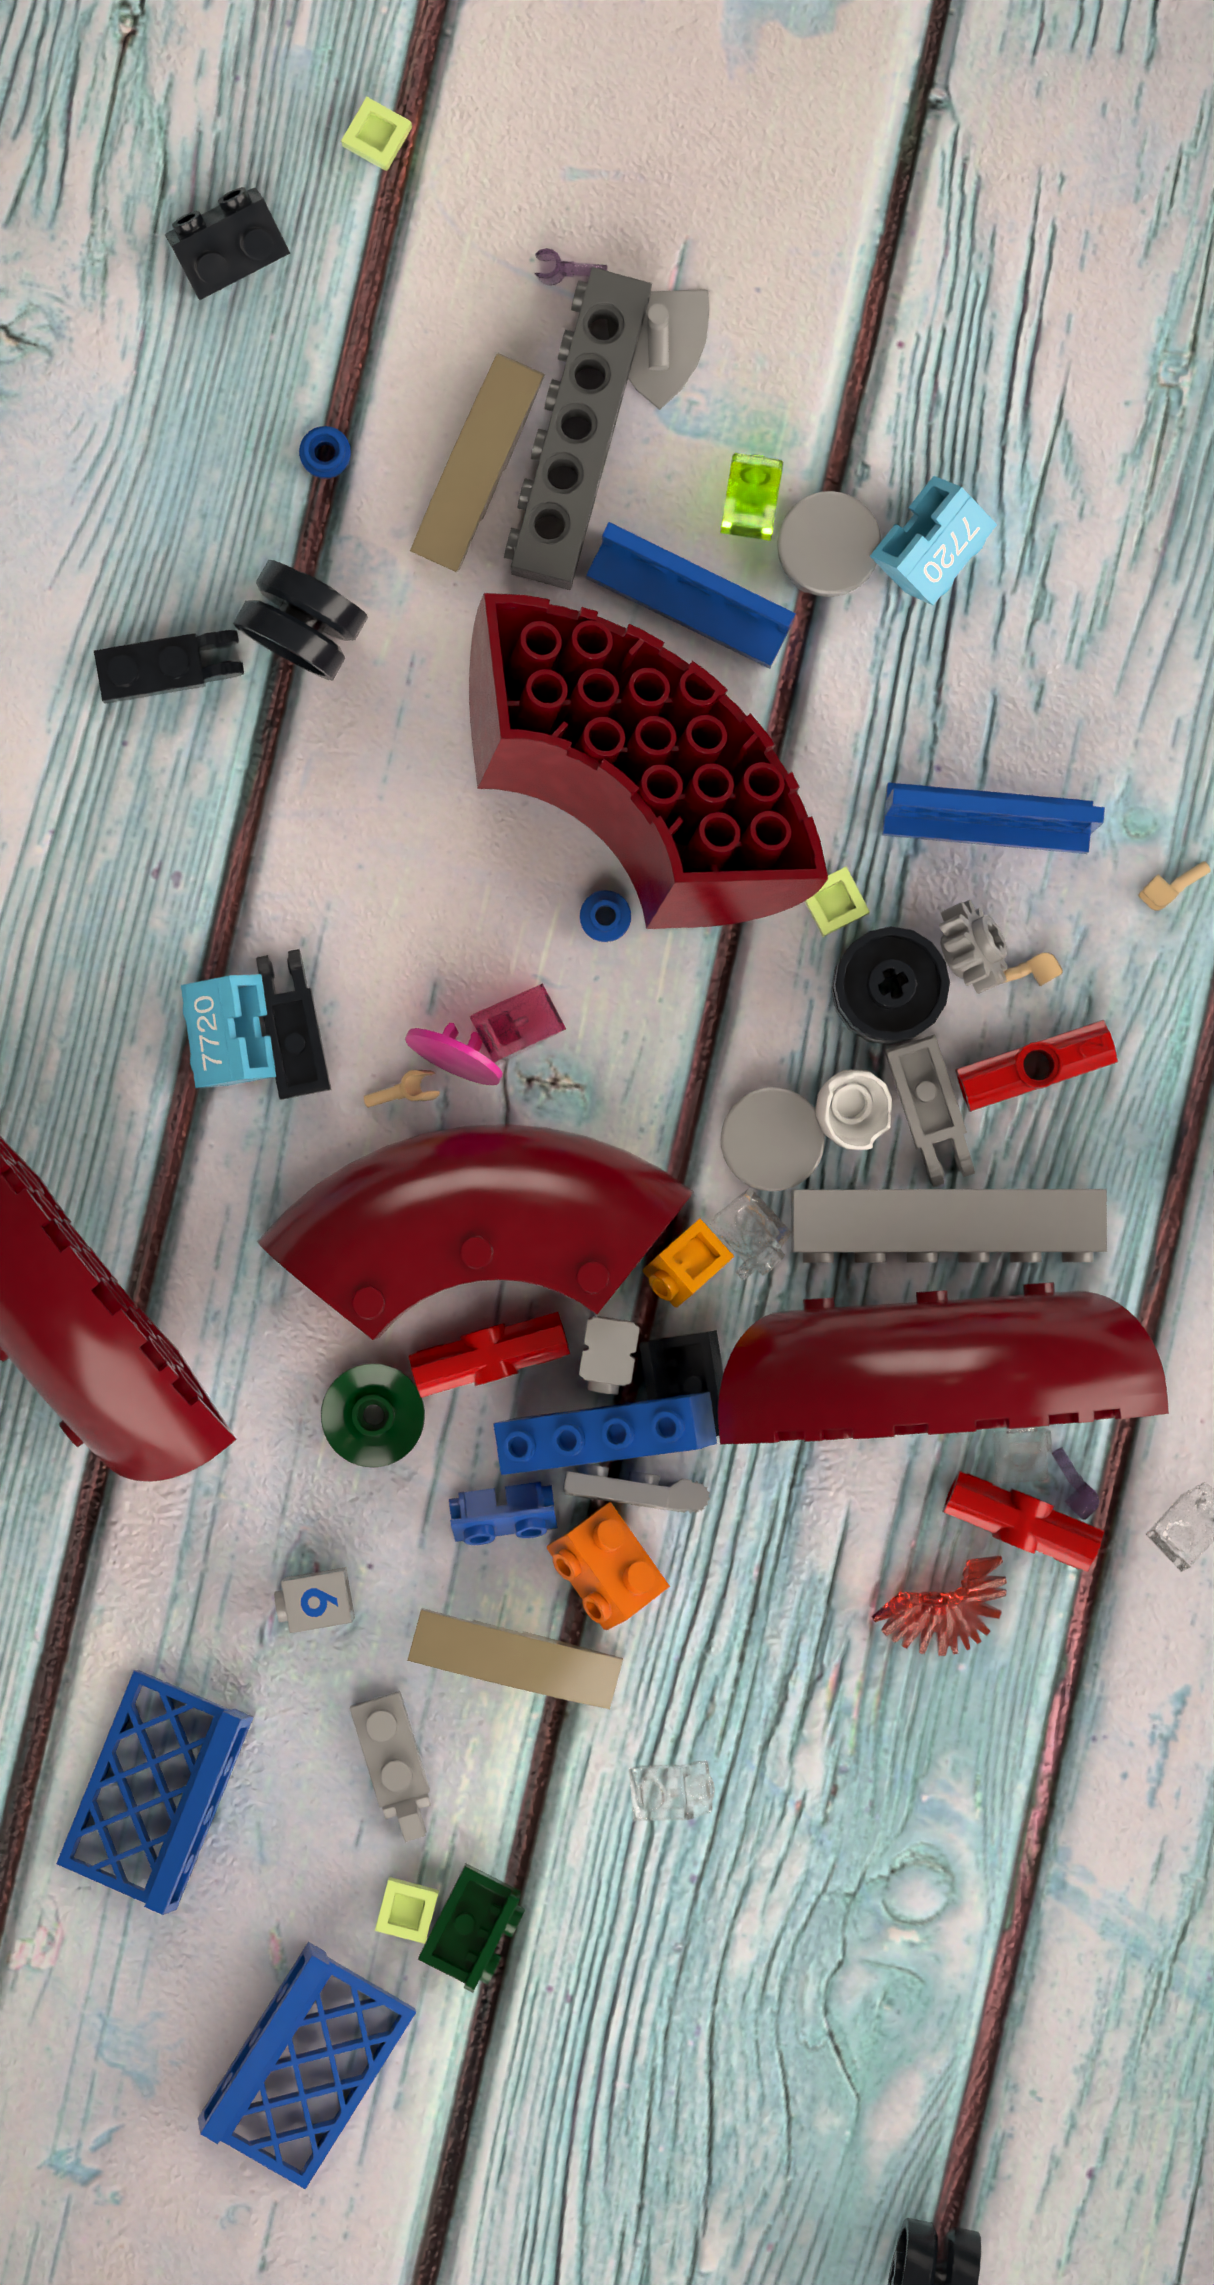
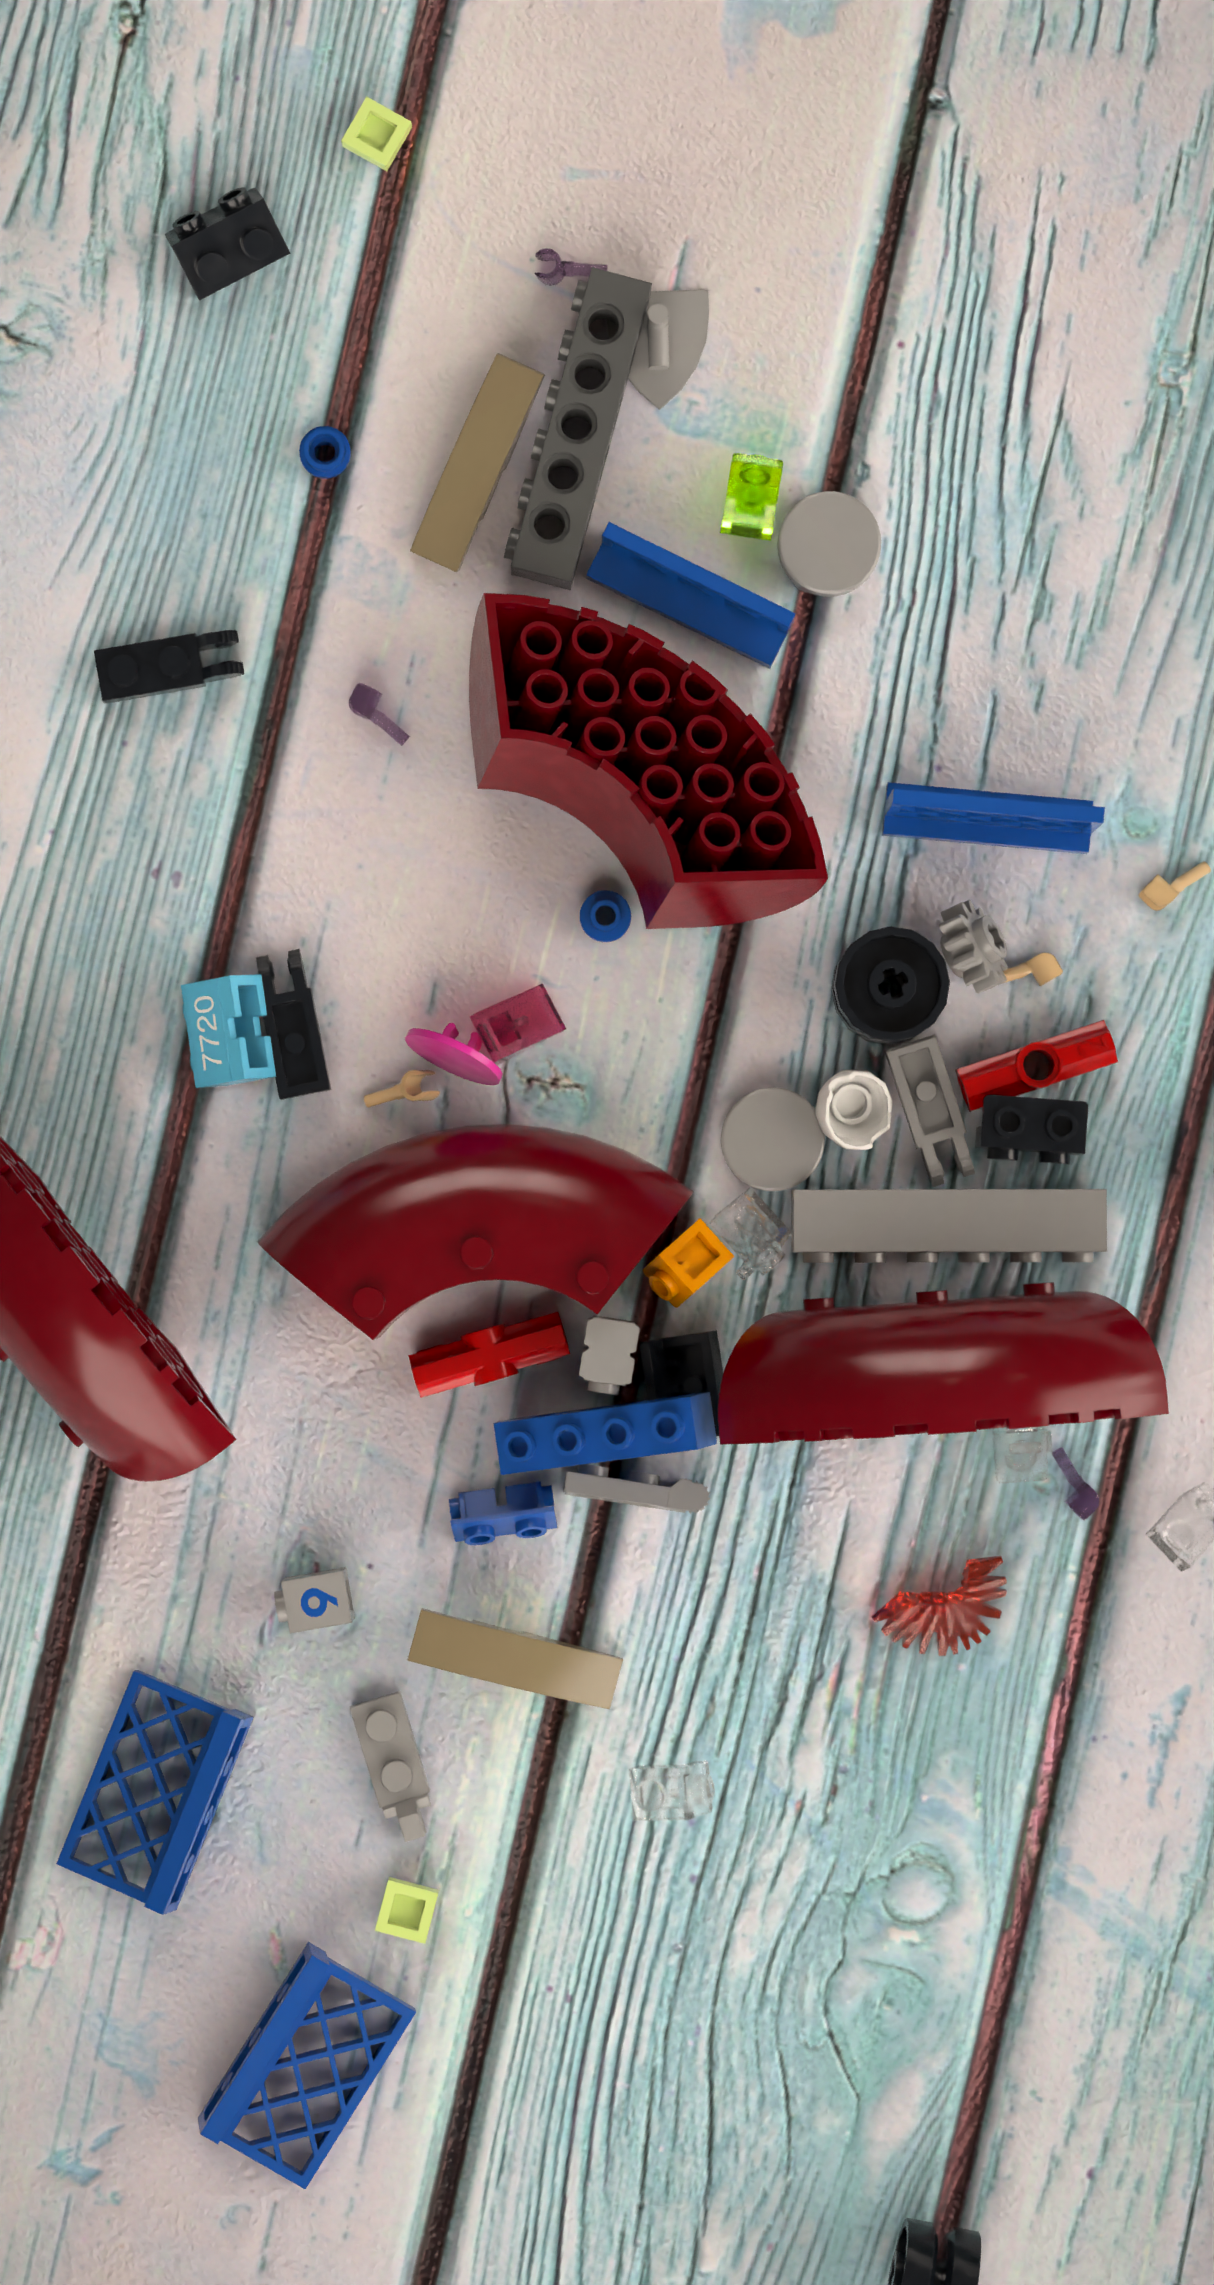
(304, 612): black wheel -> none
(345, 1421): dark green dish -> none
(364, 703): none -> clear purple hand
(471, 1927): dark green bracket -> none
(607, 1567): orange bracket -> none
(837, 903): yellowish green plate -> none
(935, 542): medium azure brick -> none
(1023, 1521): red piece -> none
(1032, 1125): none -> black bracket

